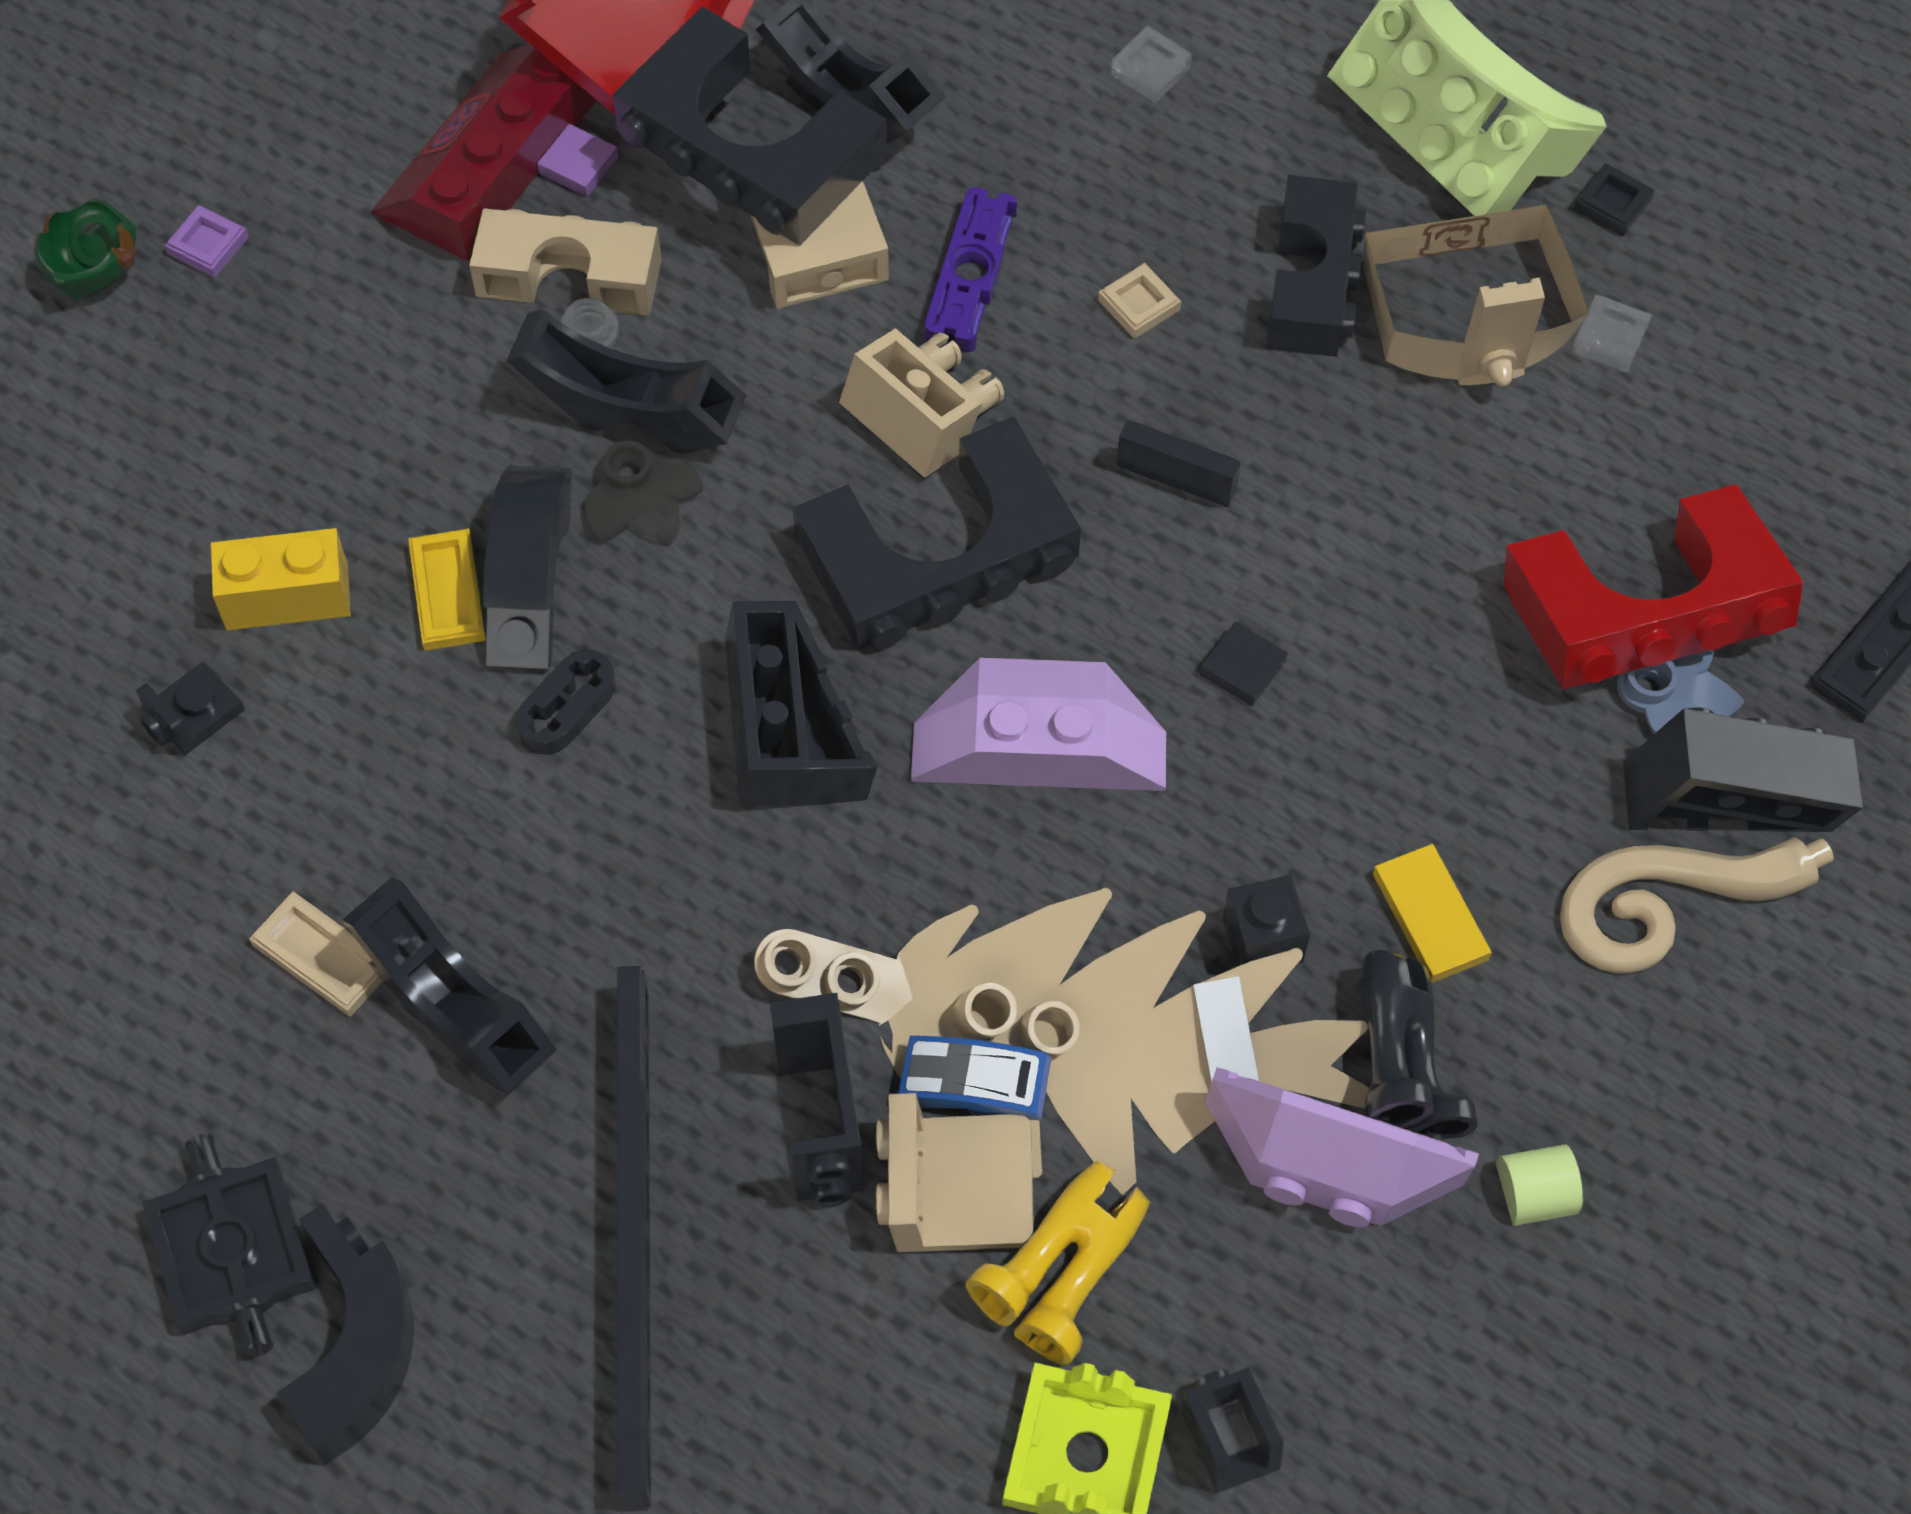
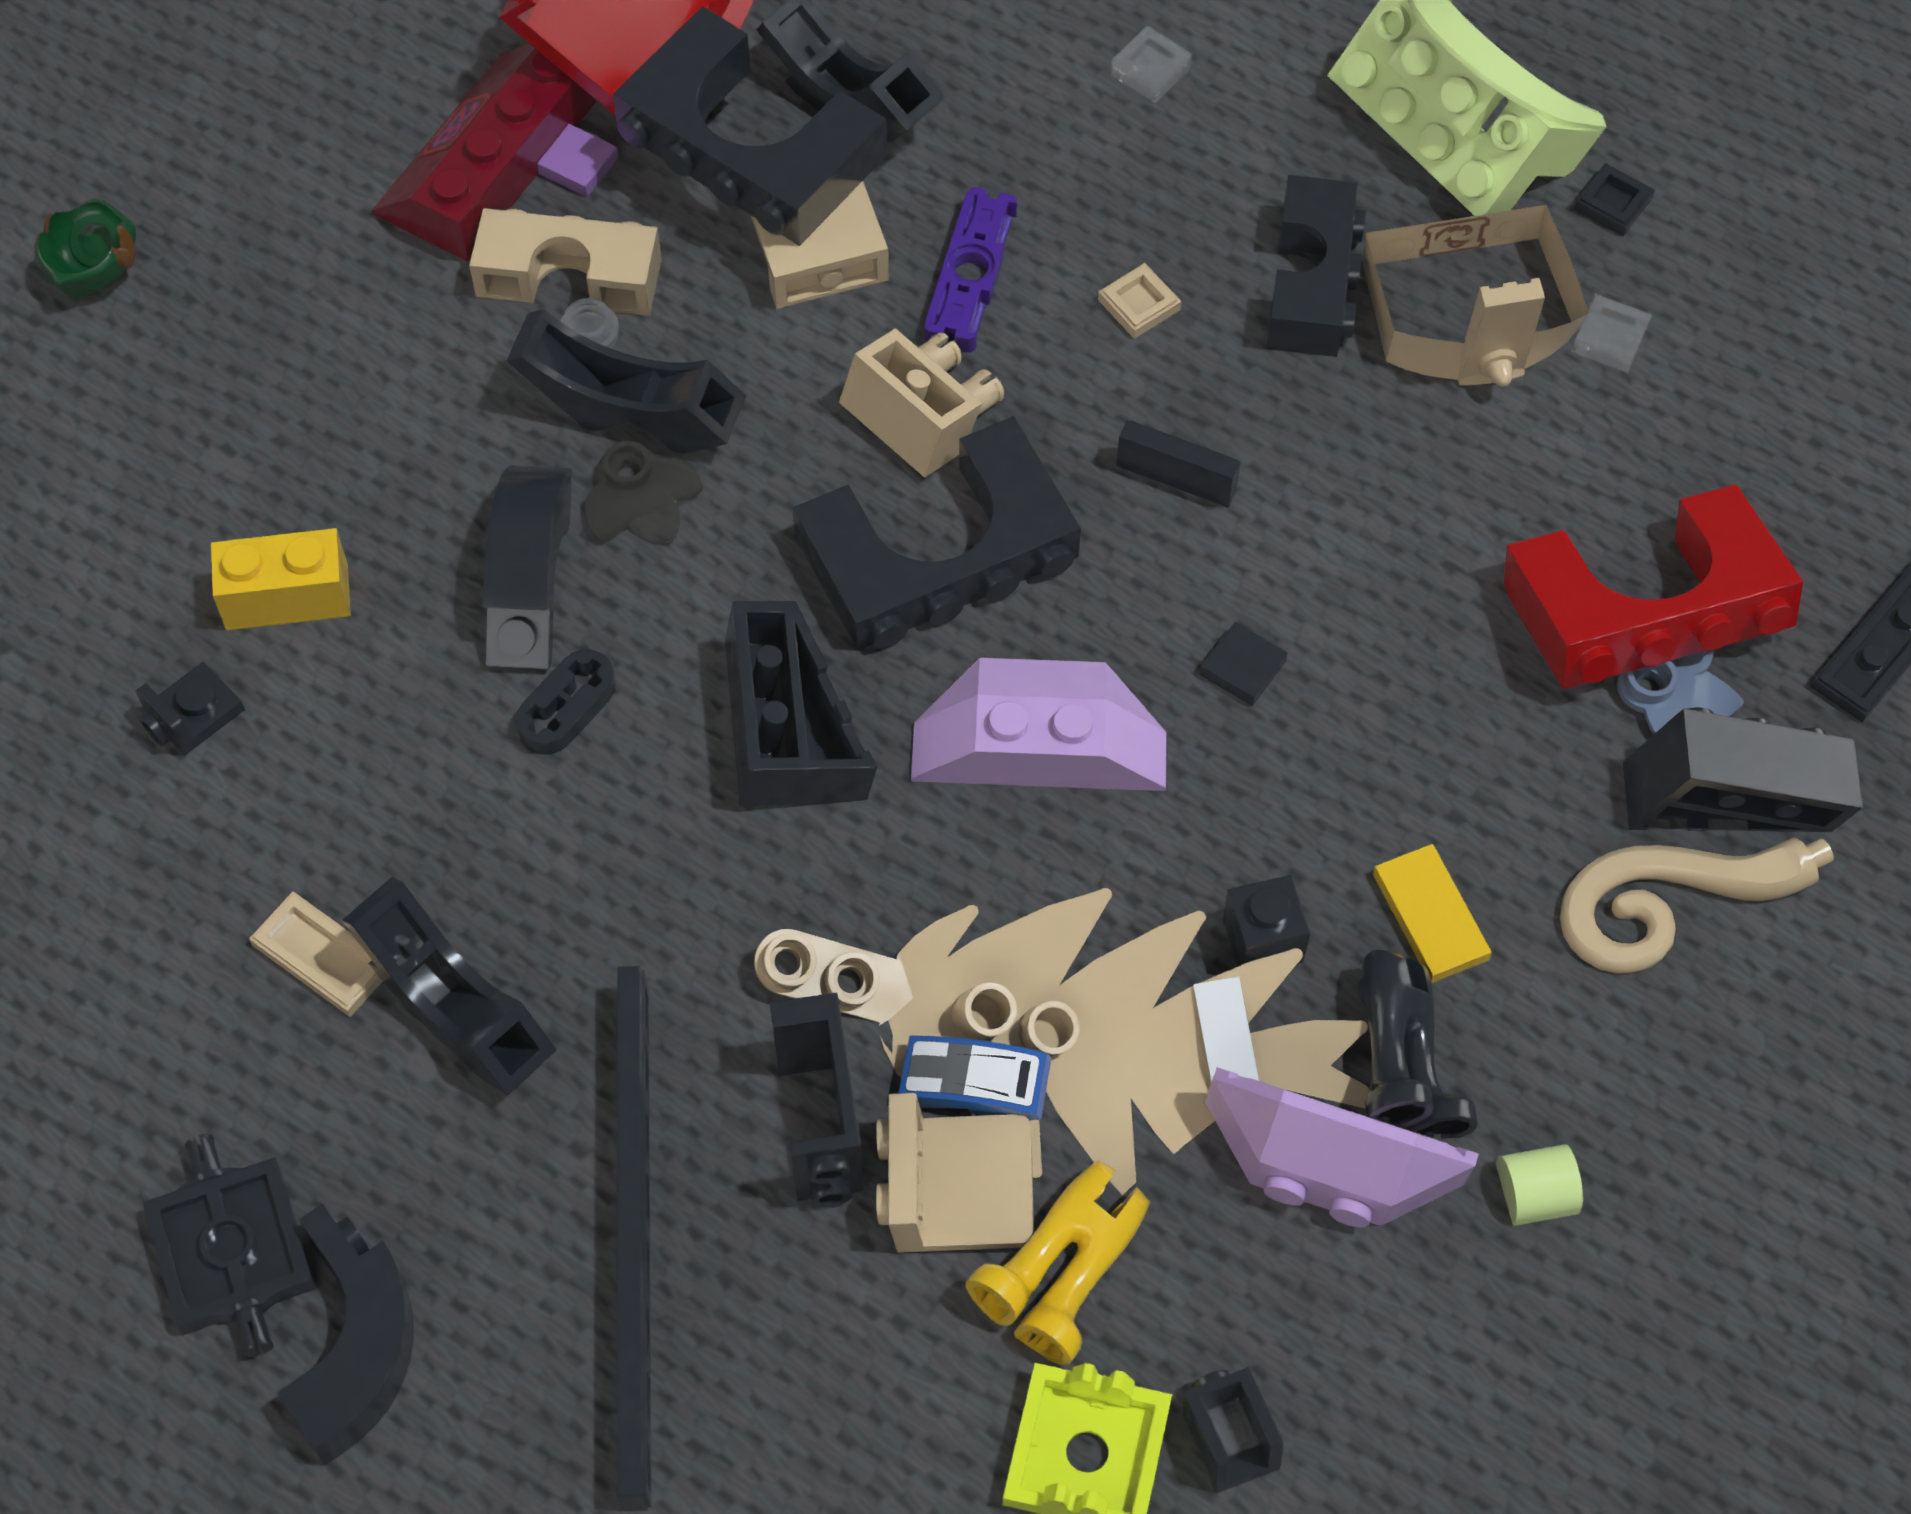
(206, 241): medium lavender tile -> none
(447, 589): yellow tile -> none

